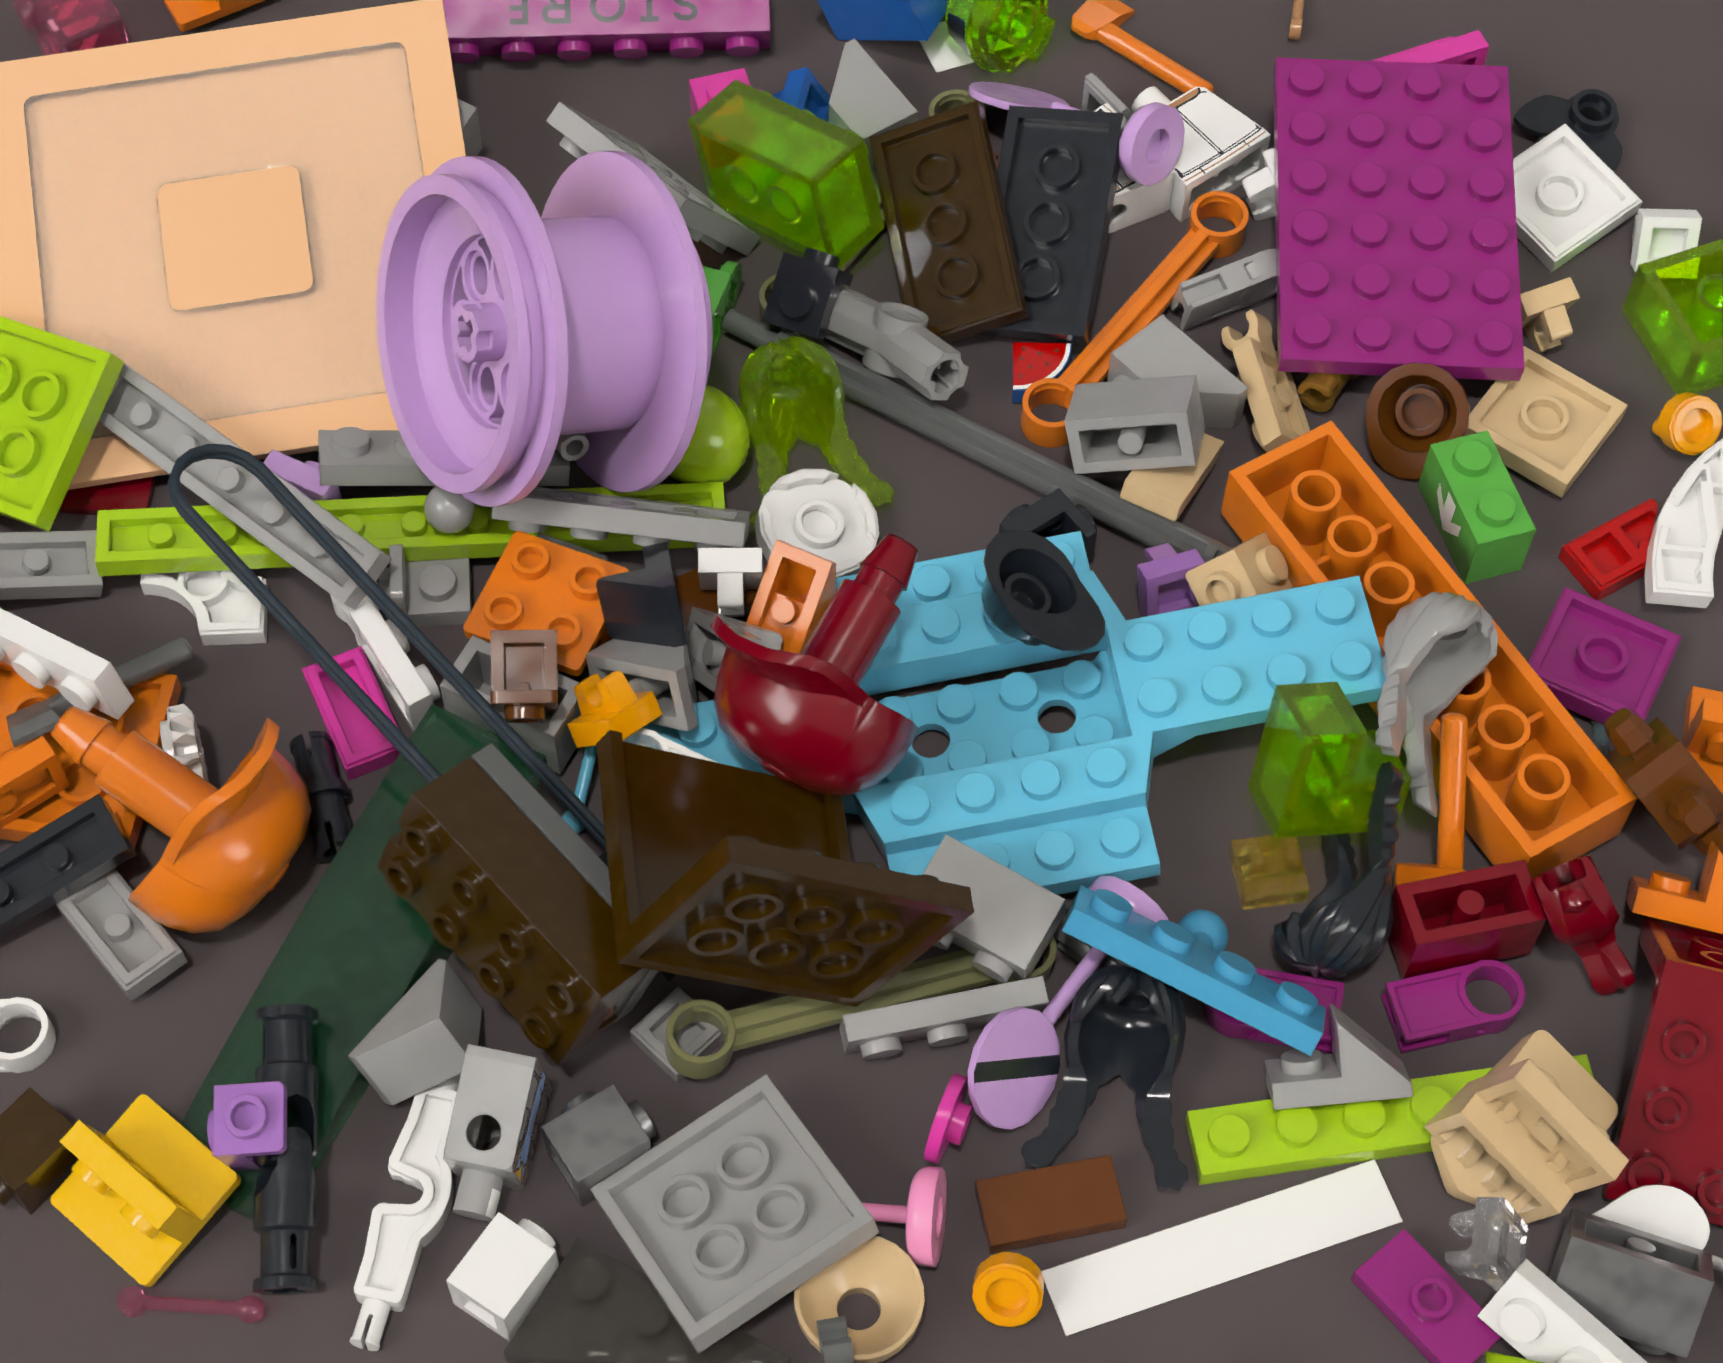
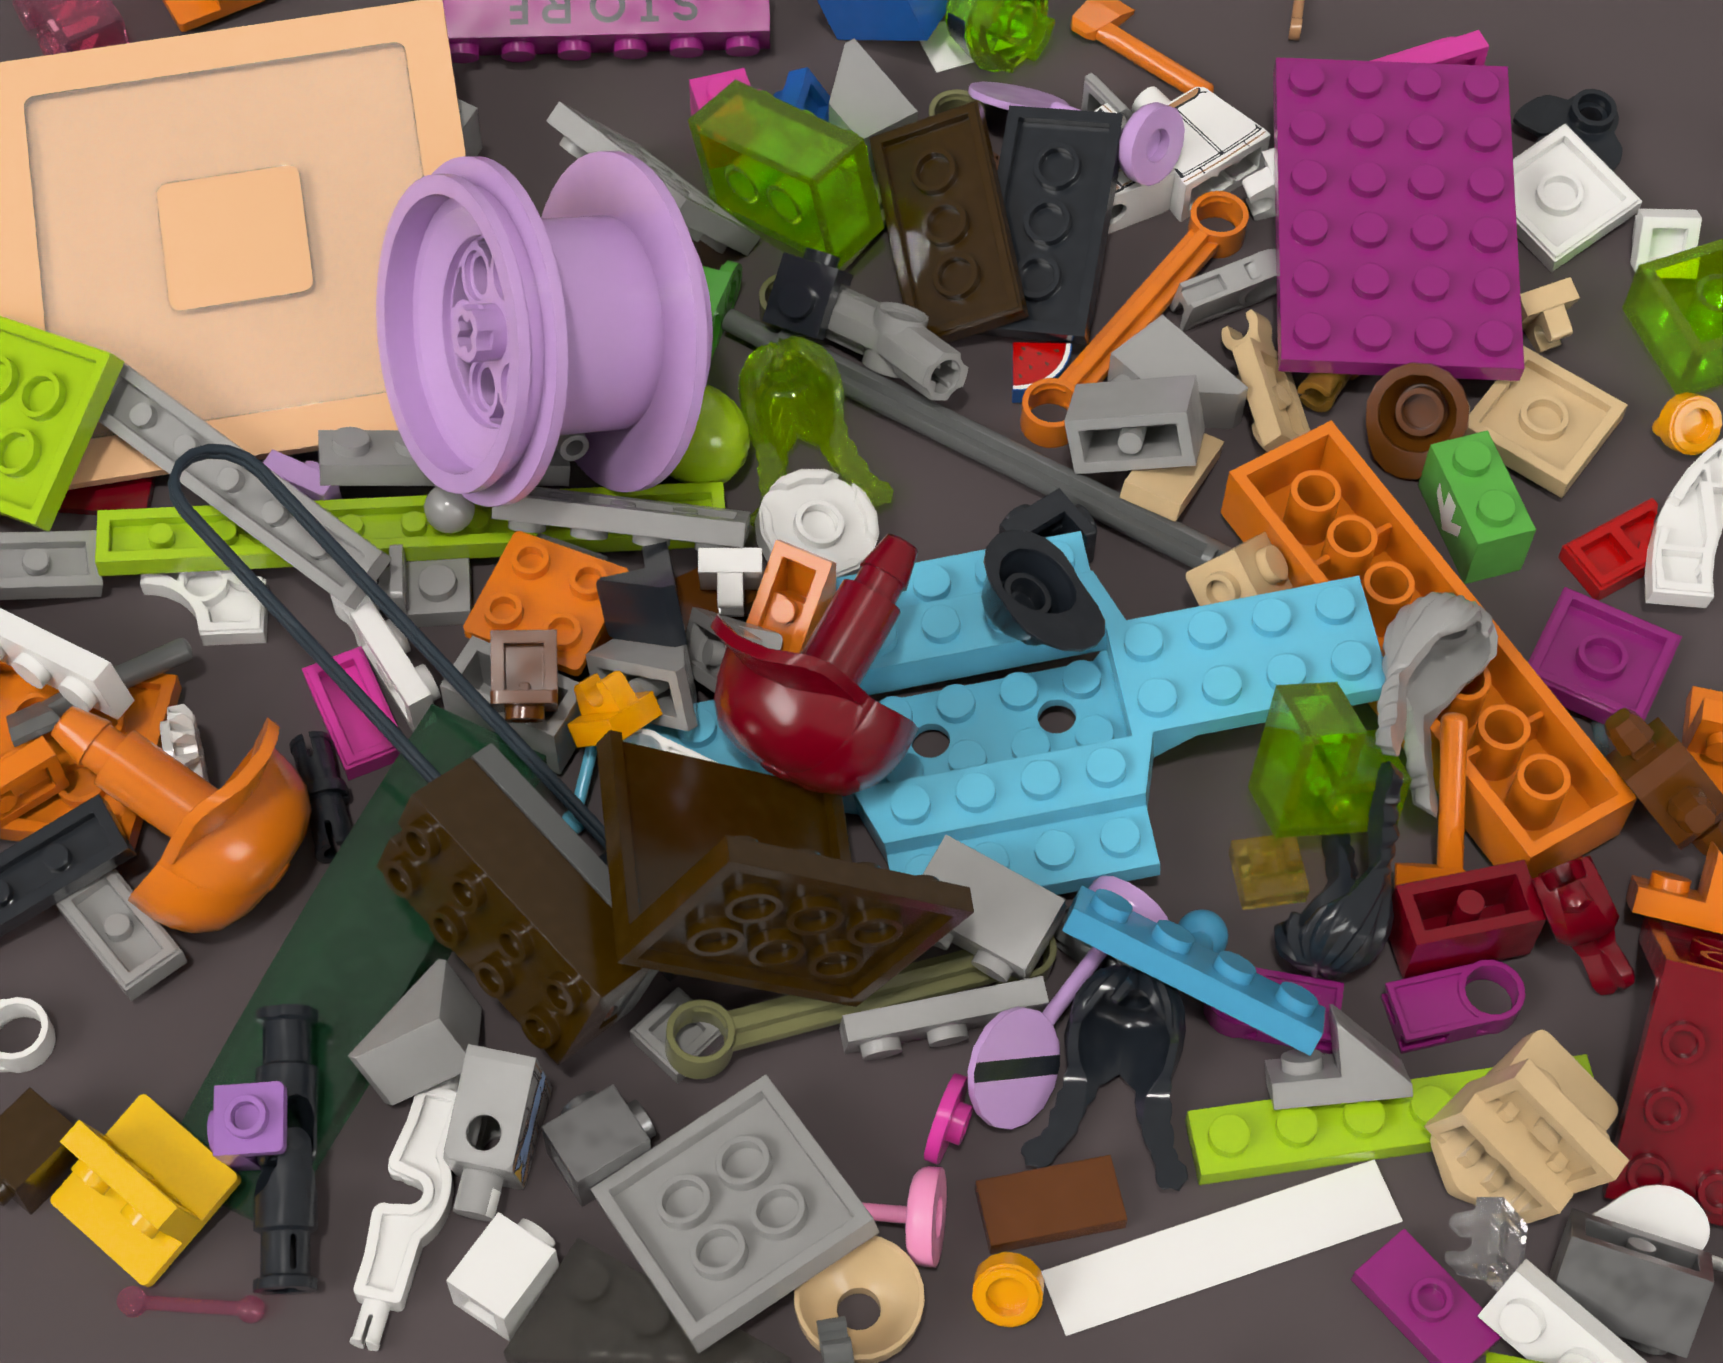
(1163, 580): medium lavender tile -> none

